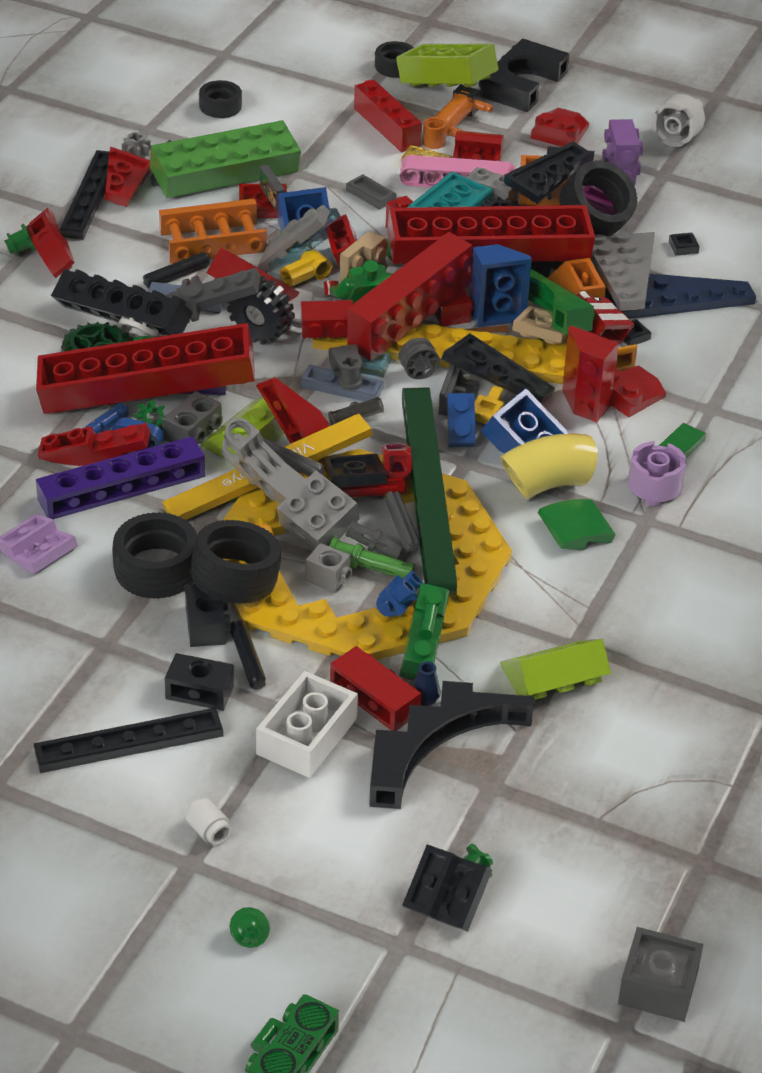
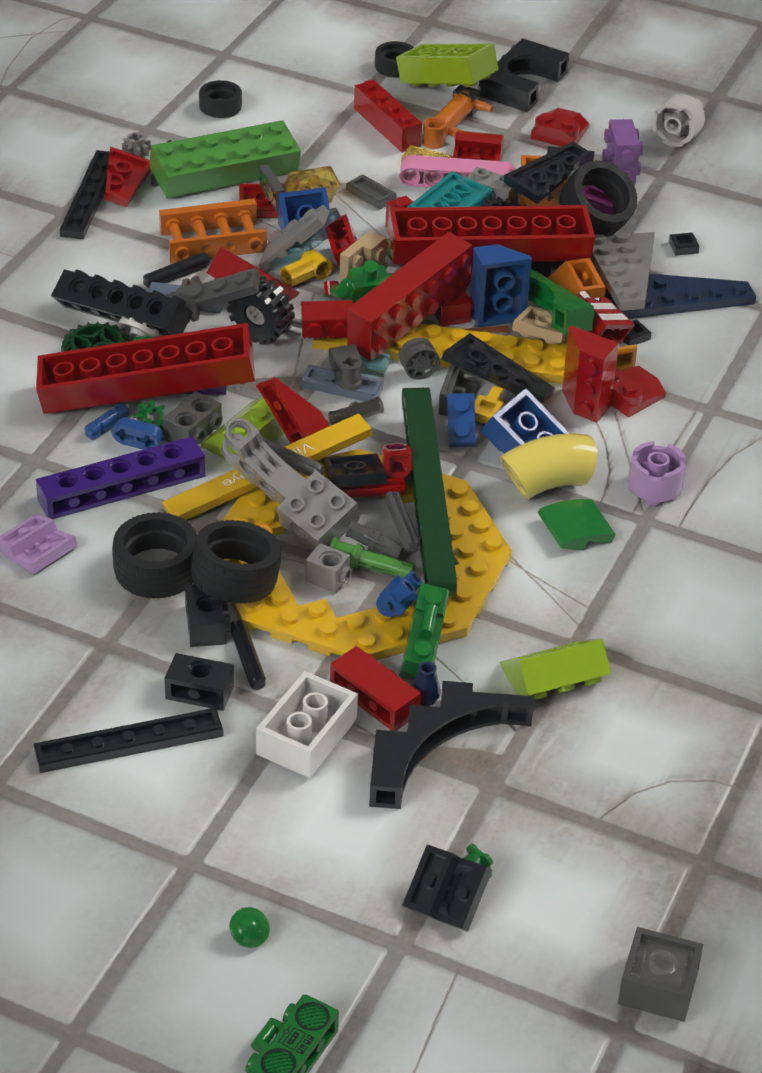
(19, 241): green brick -> none
(50, 243): red slope -> none
(86, 447): red slope -> none
(209, 821): white brick -> none
(312, 179): none -> clear yellow brick
(685, 438): green tile -> none

